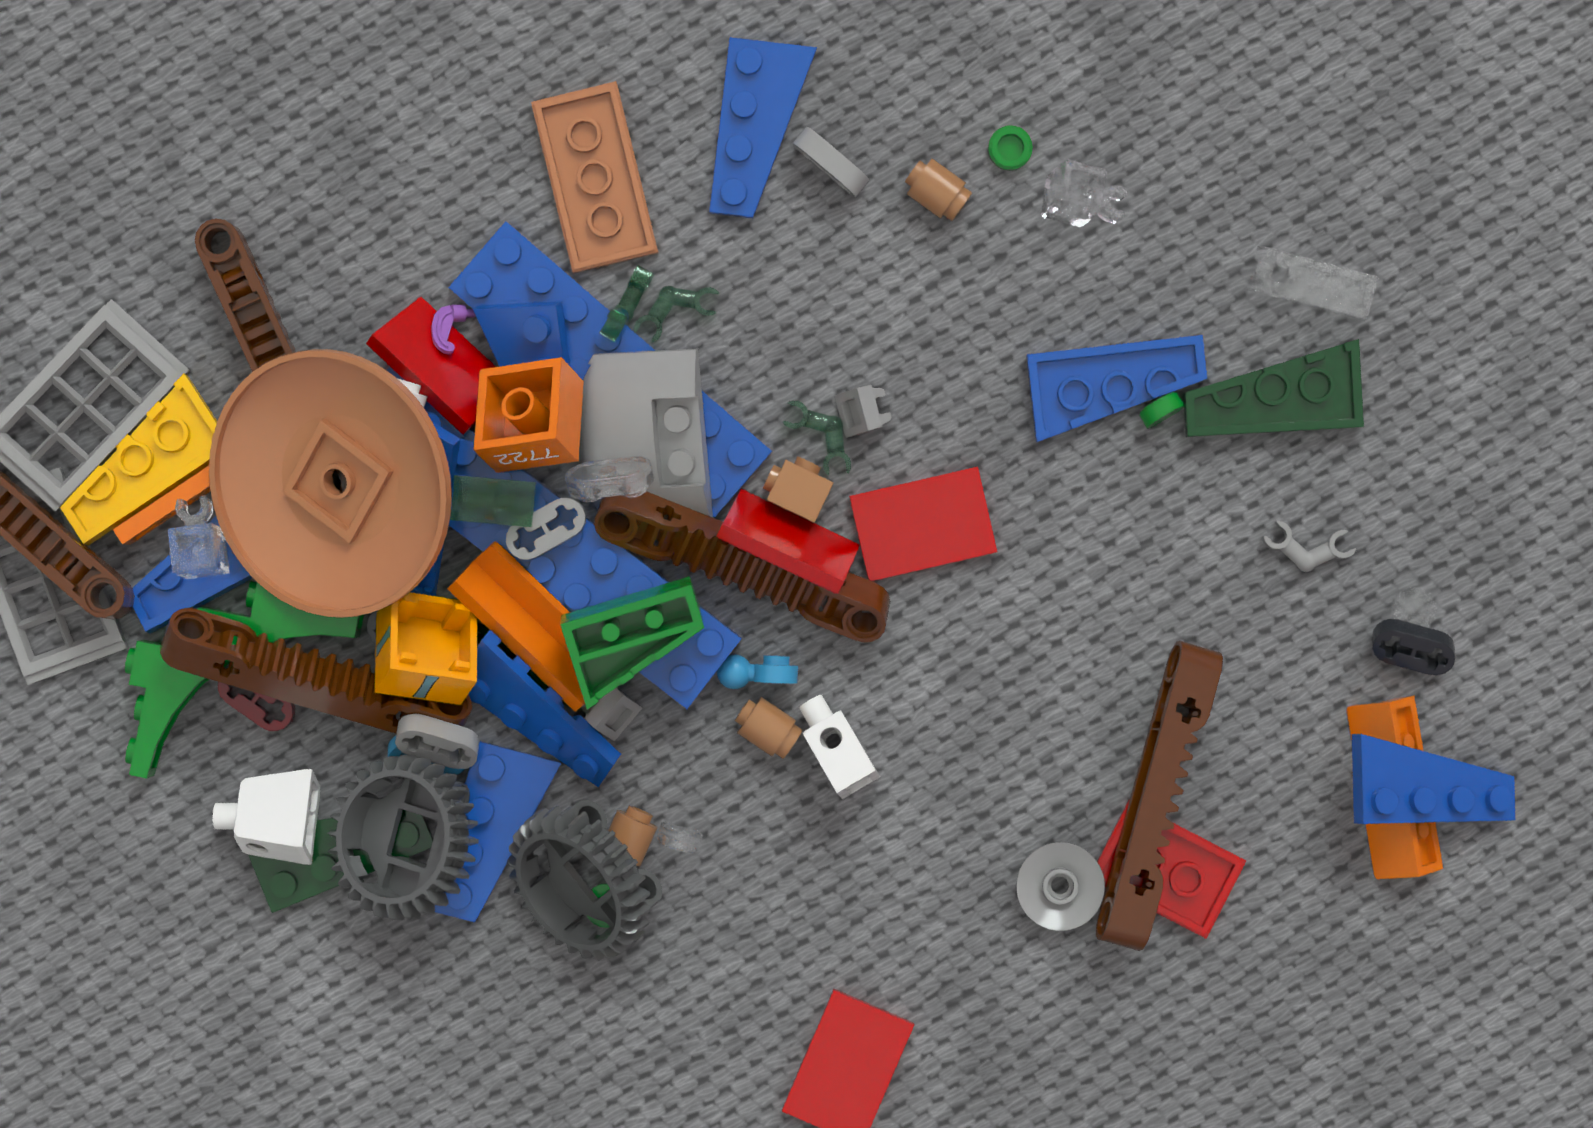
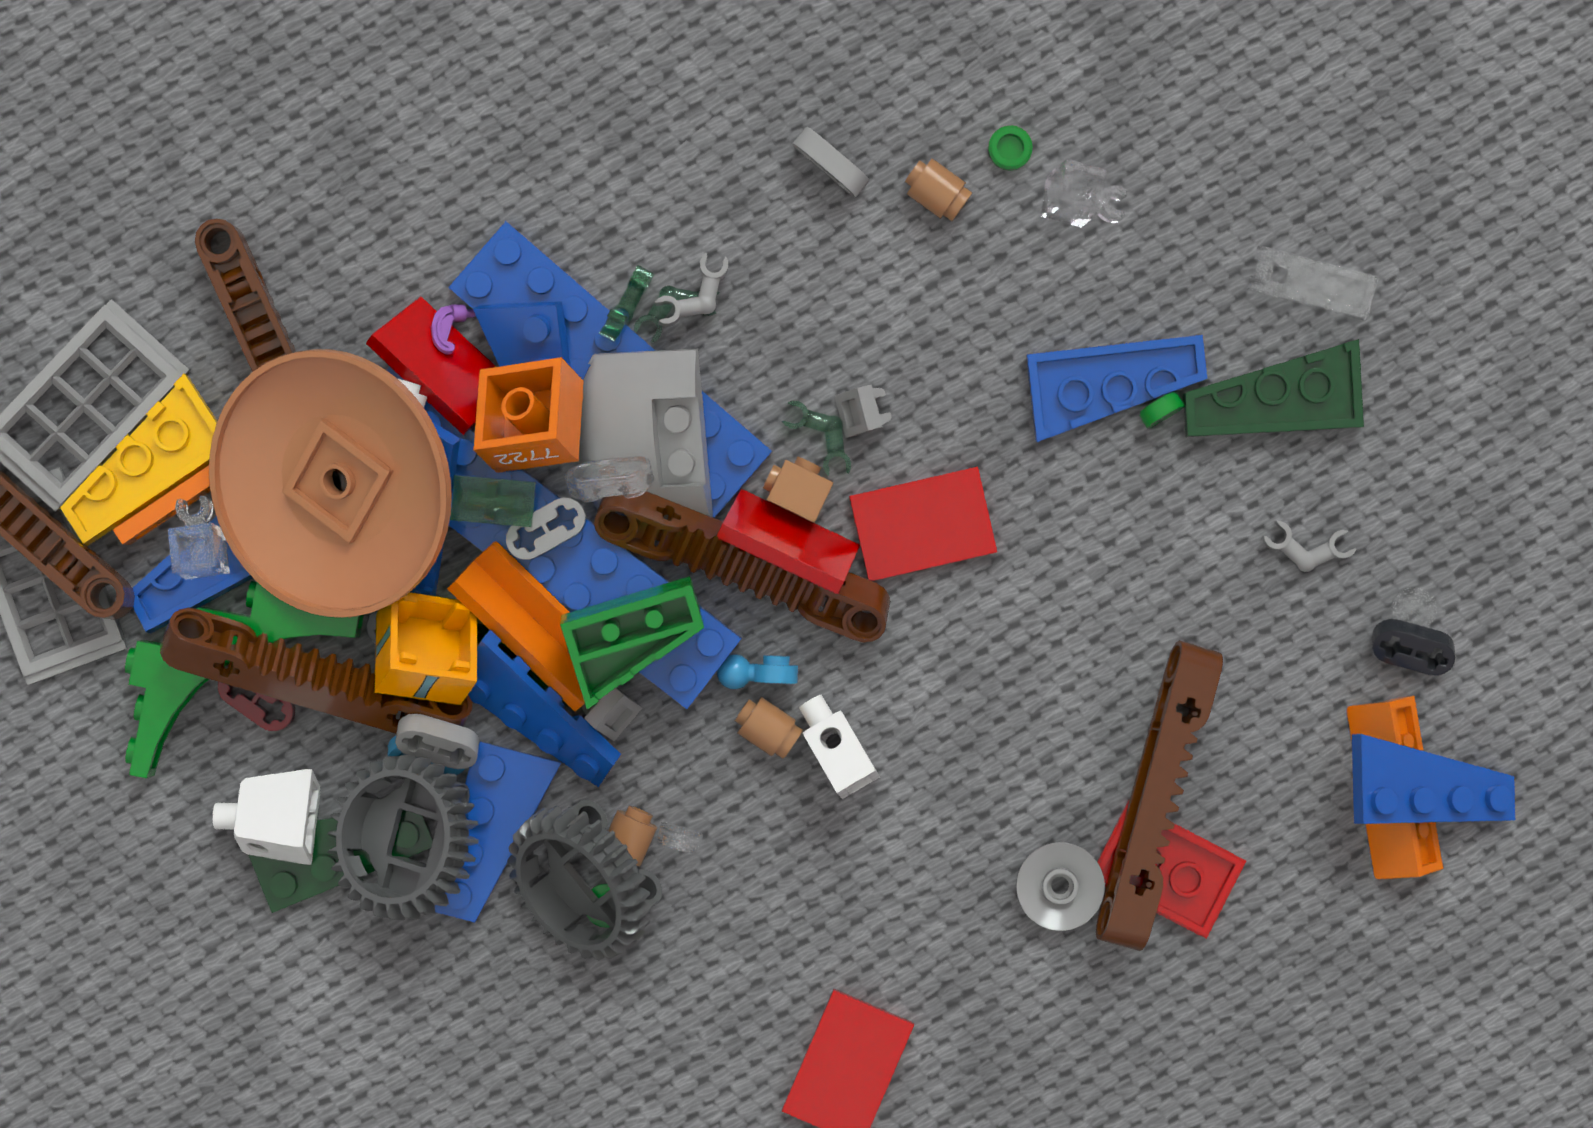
(594, 177): nougat tile -> none
(703, 304): none -> light grey arm
(755, 113): blue wing -> none

